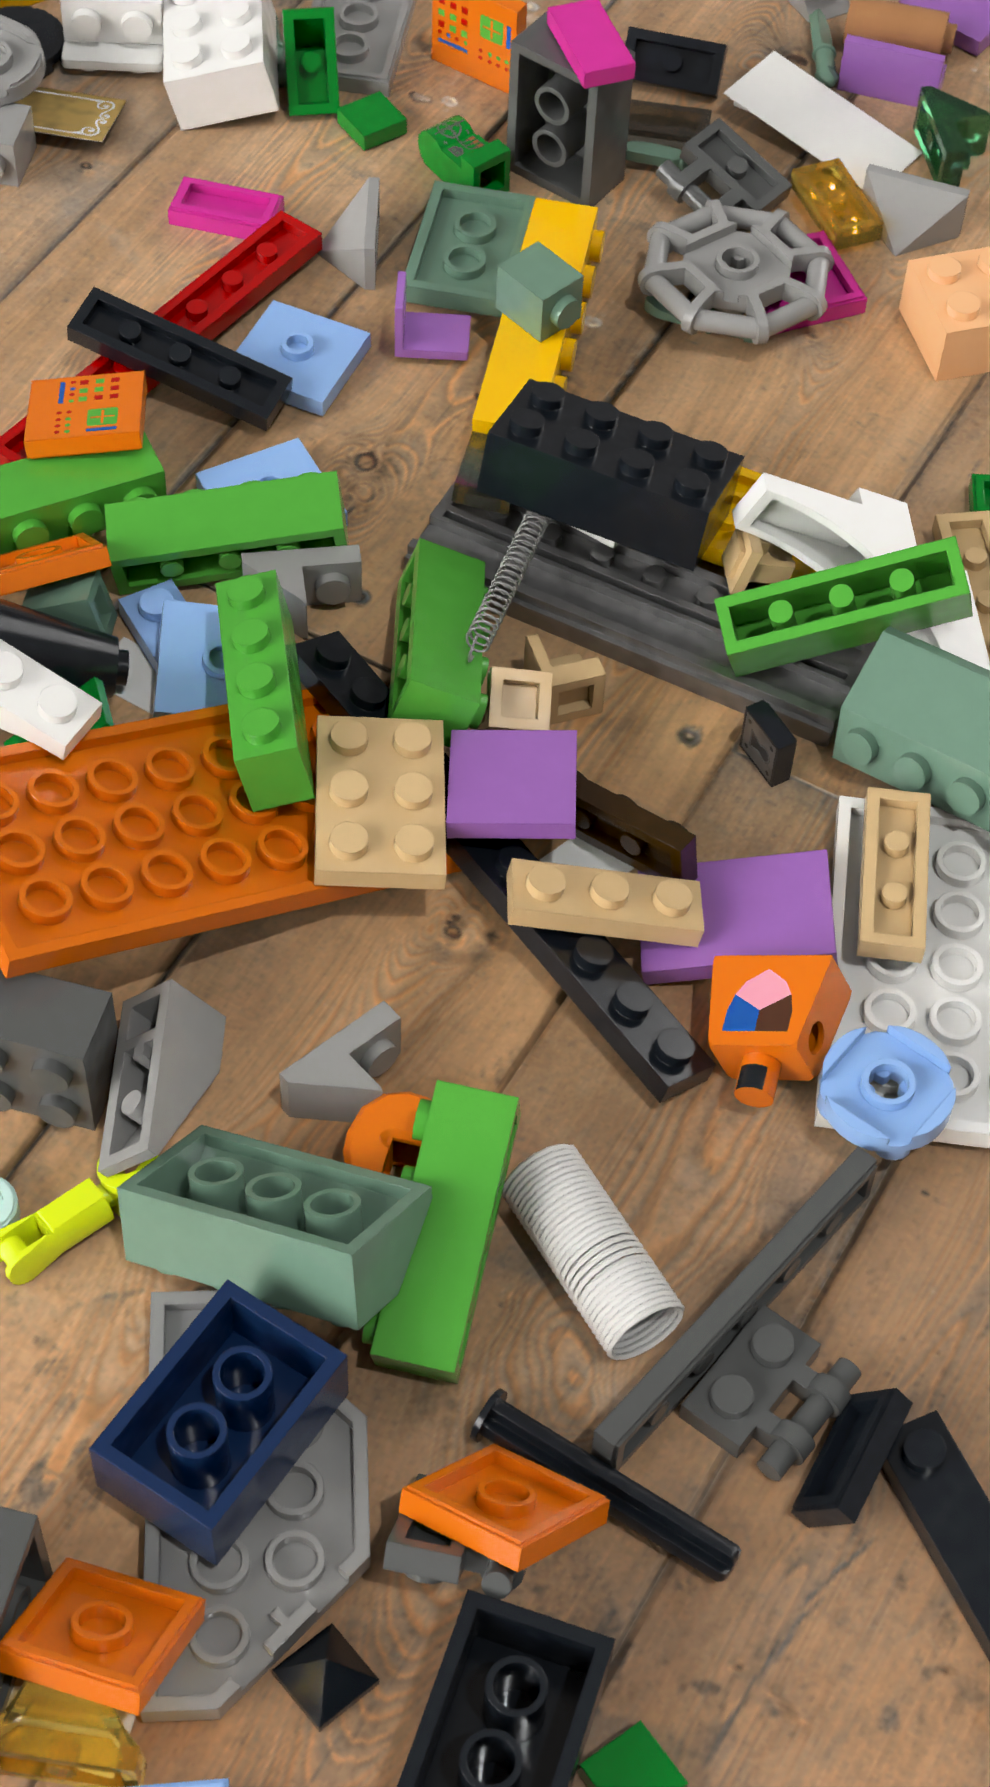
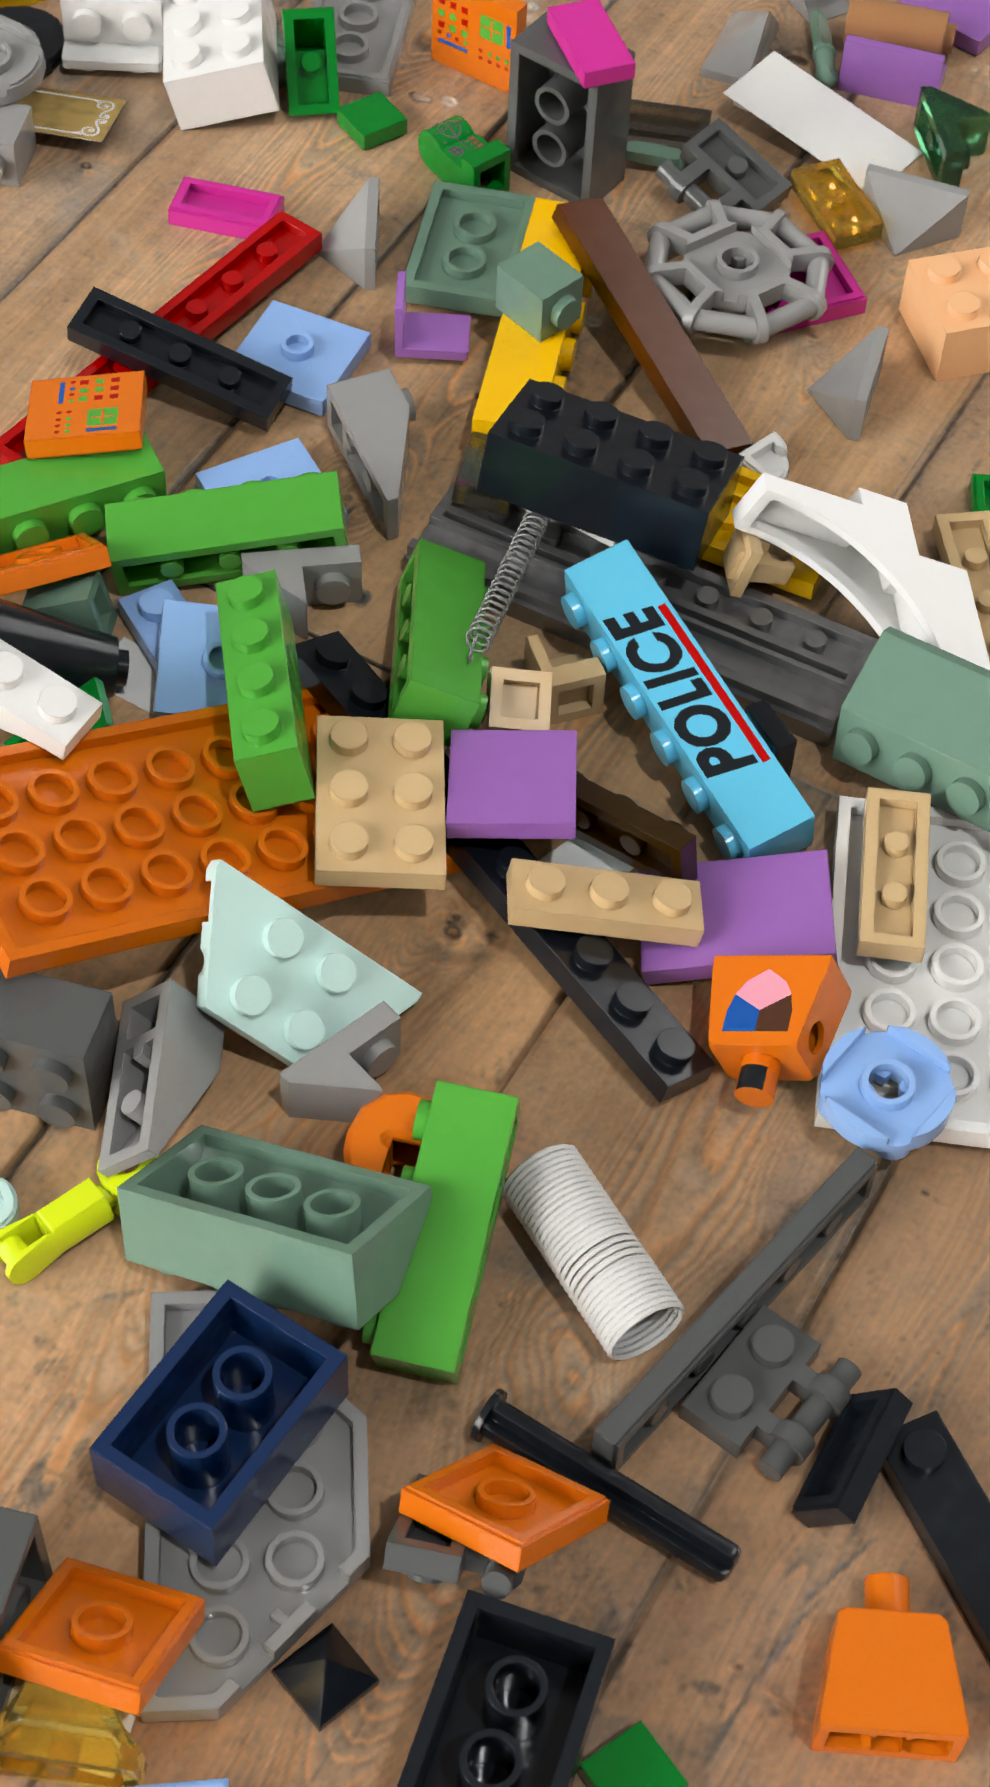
(282, 973): none -> light aqua wing
(372, 430): none -> light grey slope
(649, 324): none -> reddish brown tile
(677, 62): black plate -> none
(686, 707): none -> medium azure brick
(740, 45): none -> light grey slope
(768, 456): none -> white tile
(844, 606): bright green brick -> none
(850, 384): none -> light grey slope
(890, 1680): none -> orange torso

